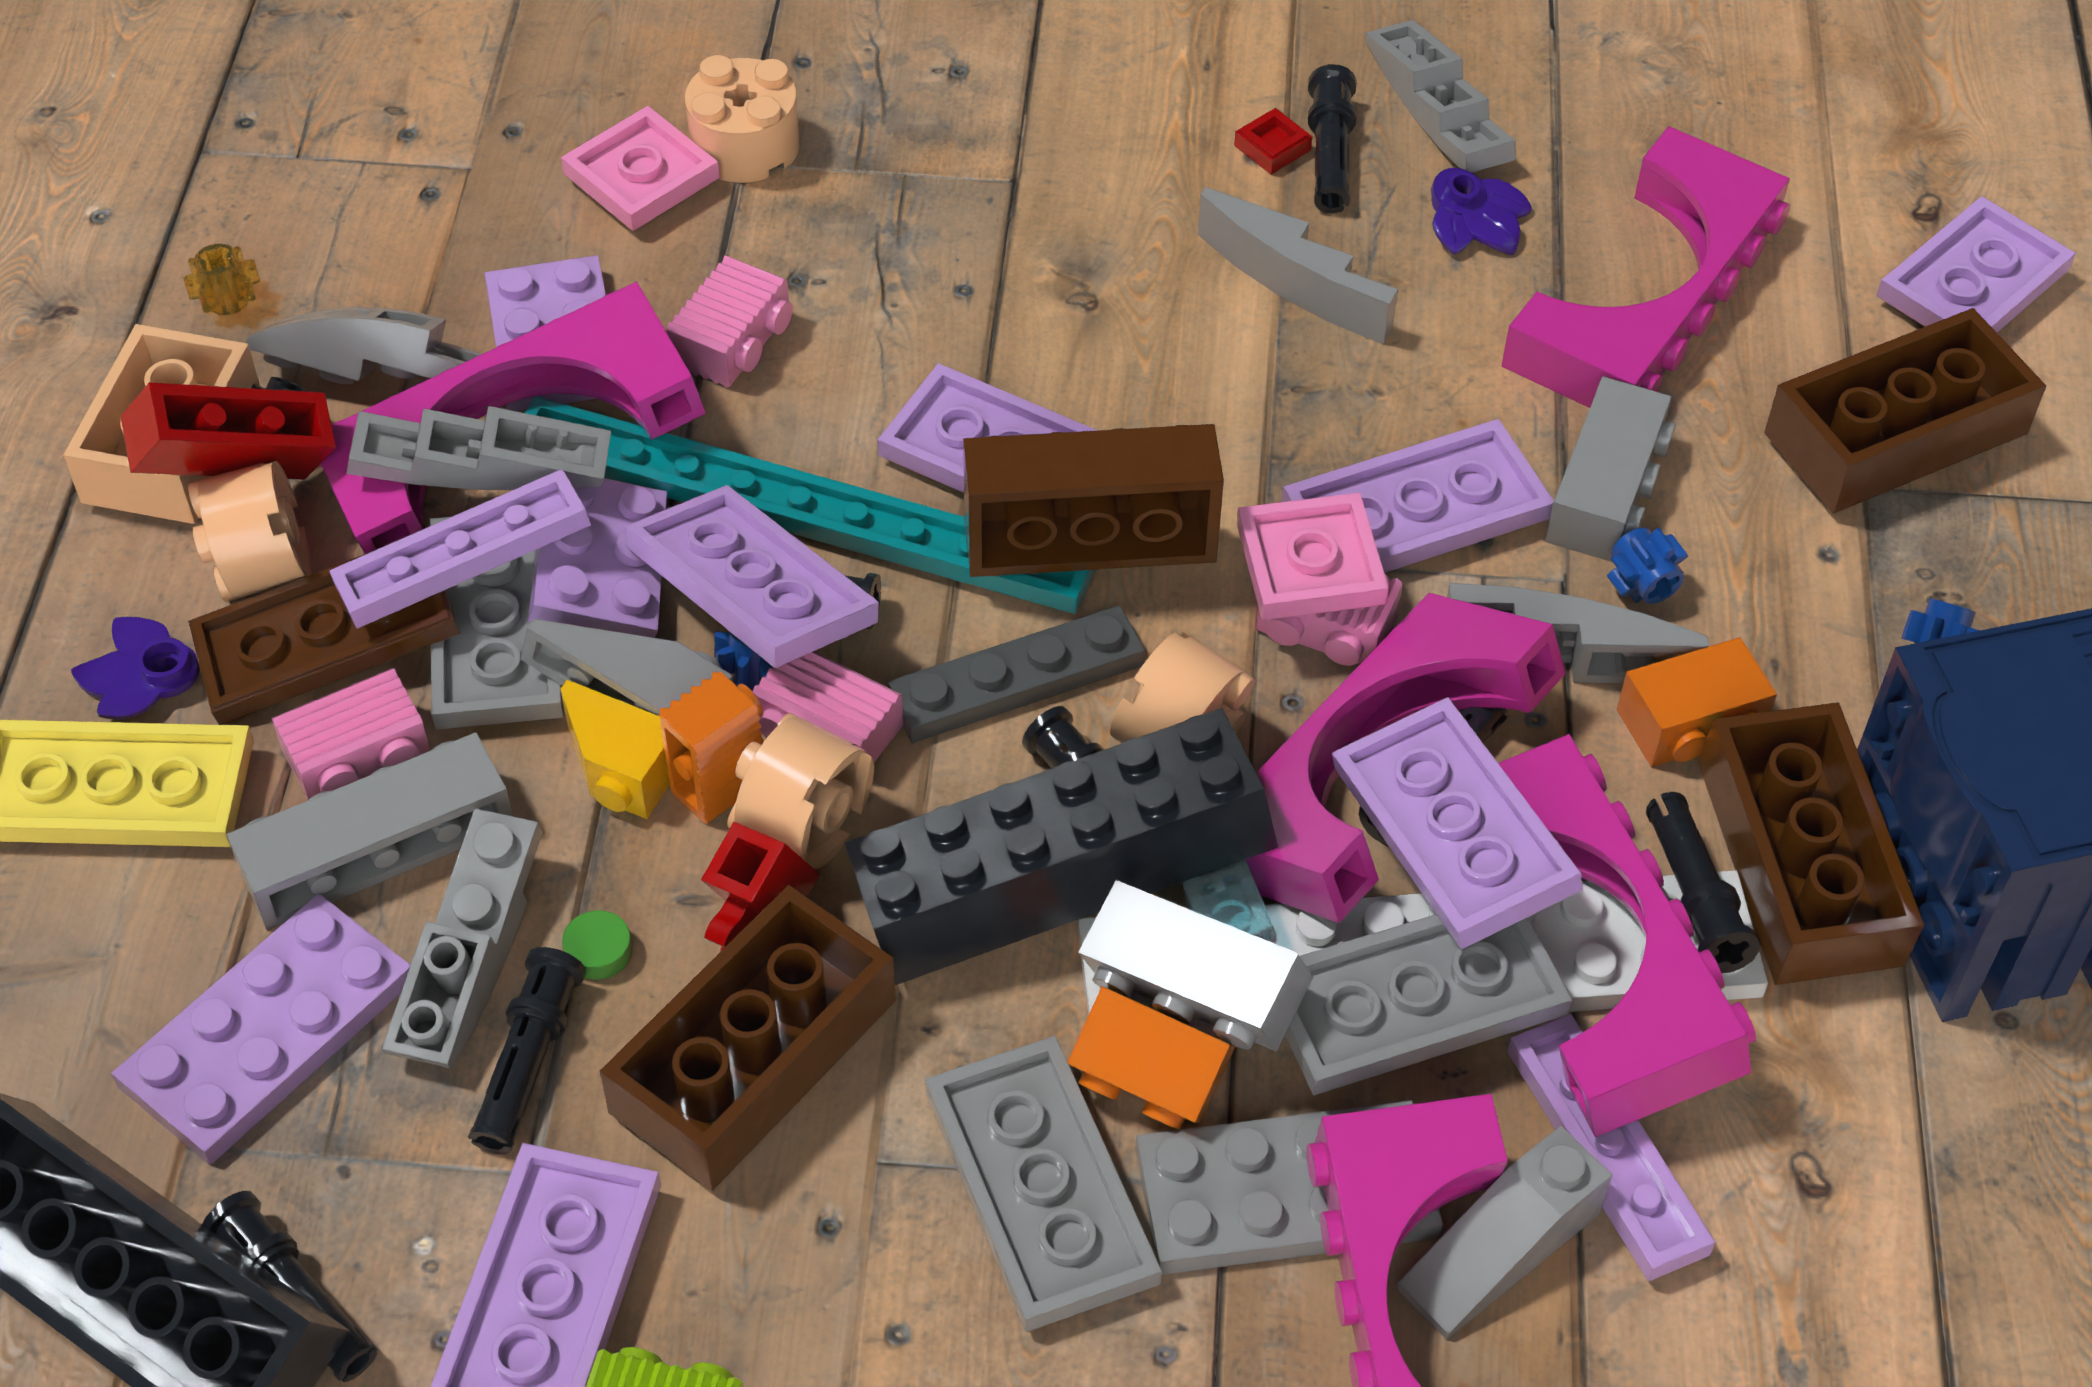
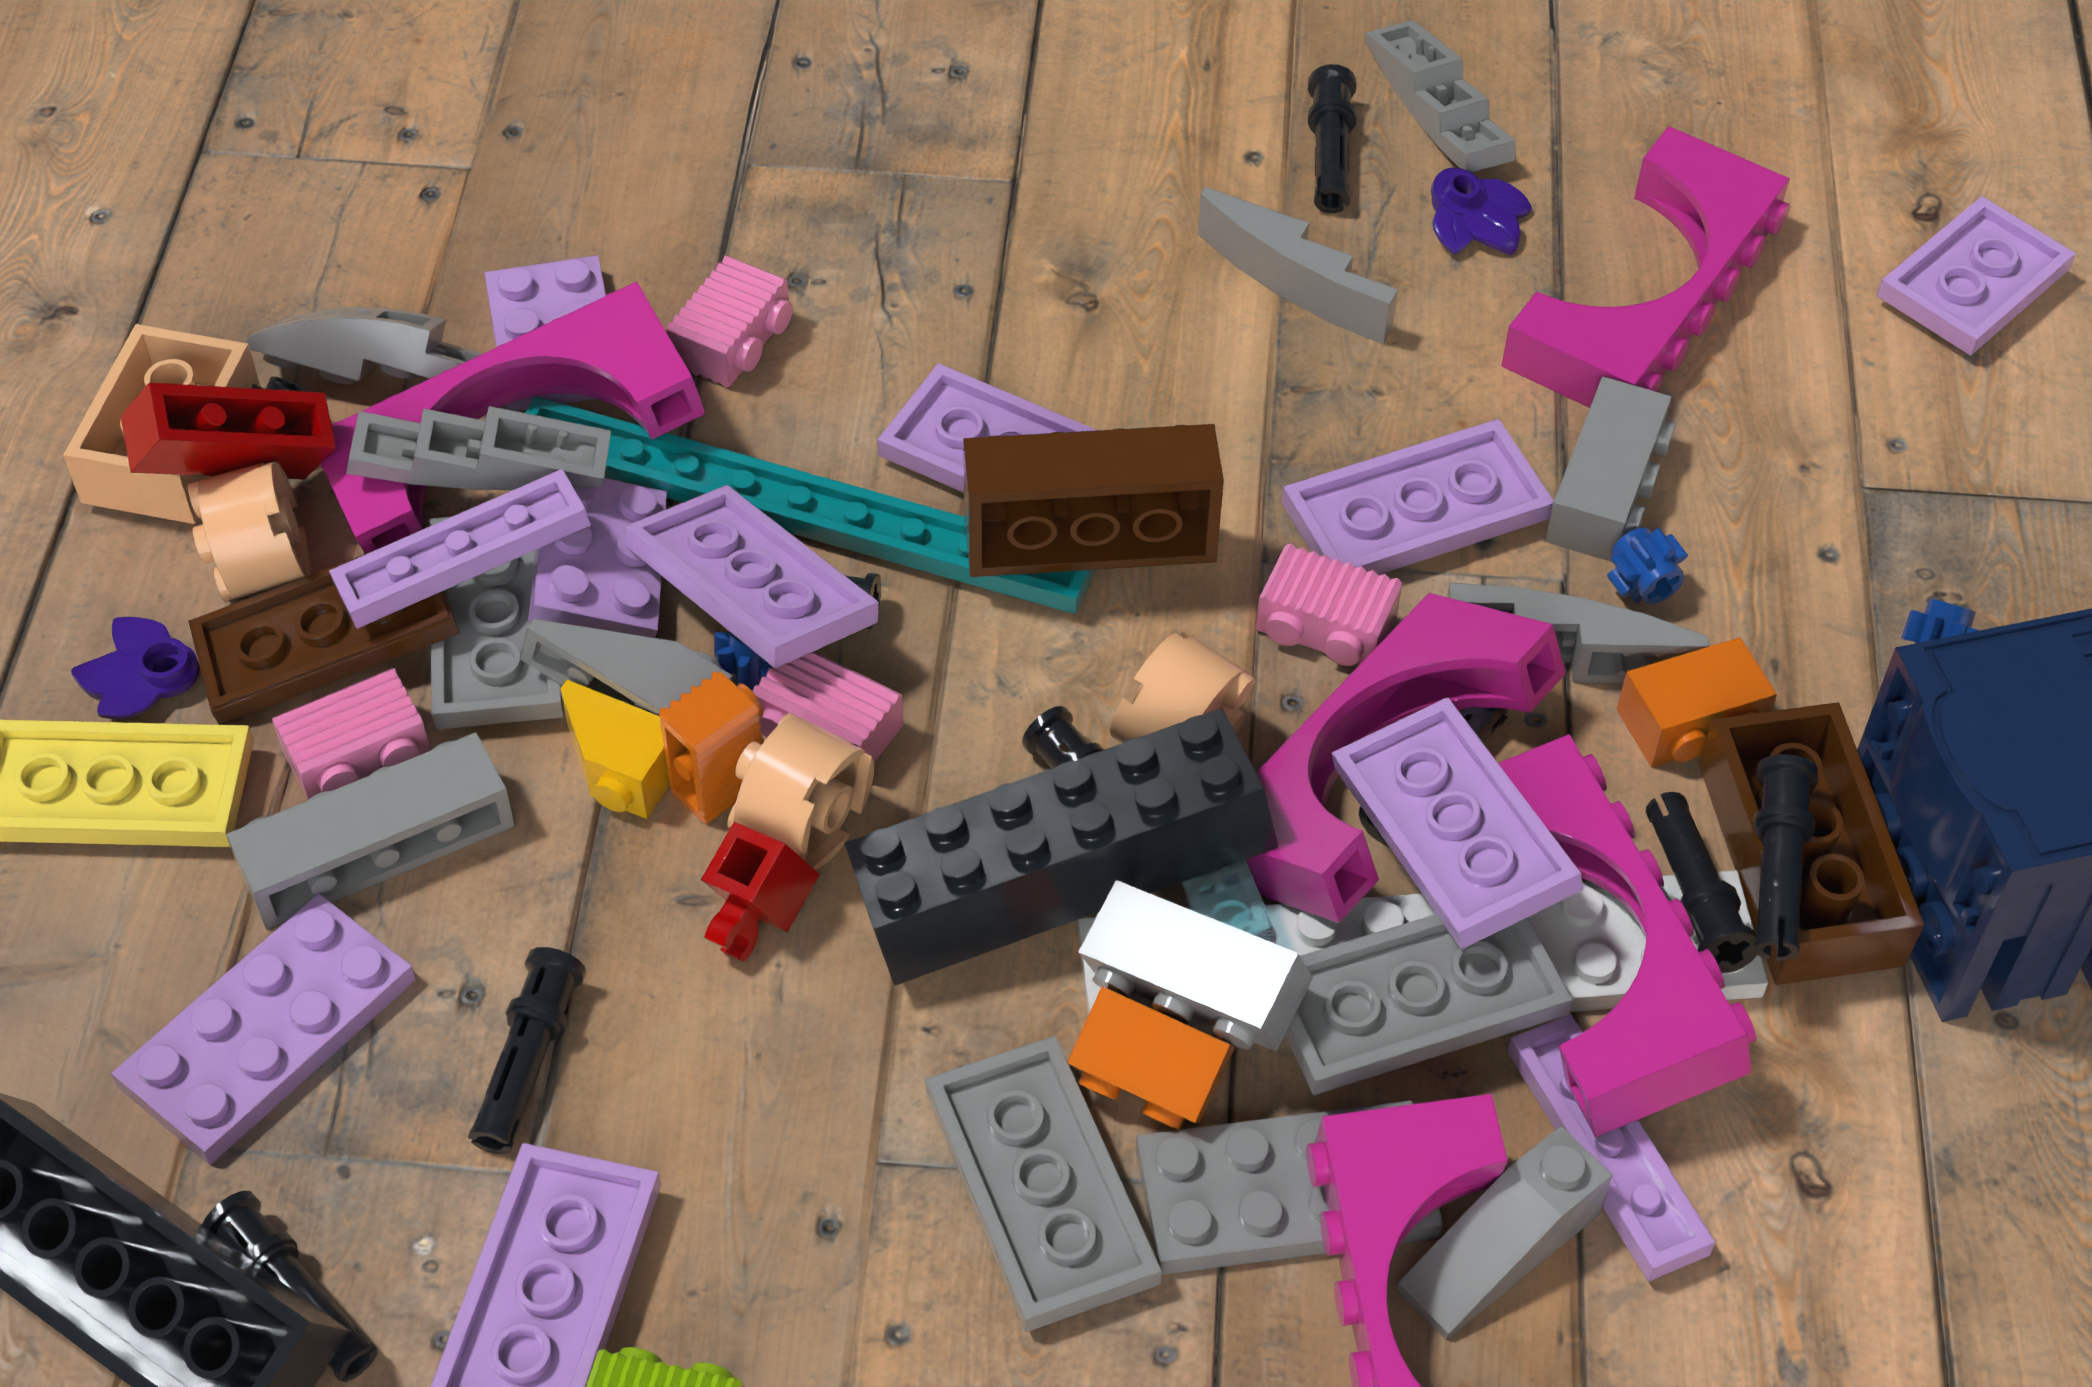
(221, 279): clear yellow gear -> none
(467, 943): light grey slope -> none
(599, 942): bright green tile -> none
(640, 168): bright pink plate -> none
(744, 116): light nougat brick -> none
(749, 1036): reddish brown brick -> none
(1018, 673): dark grey plate -> none
(1273, 141): red tile -> none
(1311, 556): bright pink plate -> none
(1784, 828): none -> black pin
(1903, 409): reddish brown brick -> none

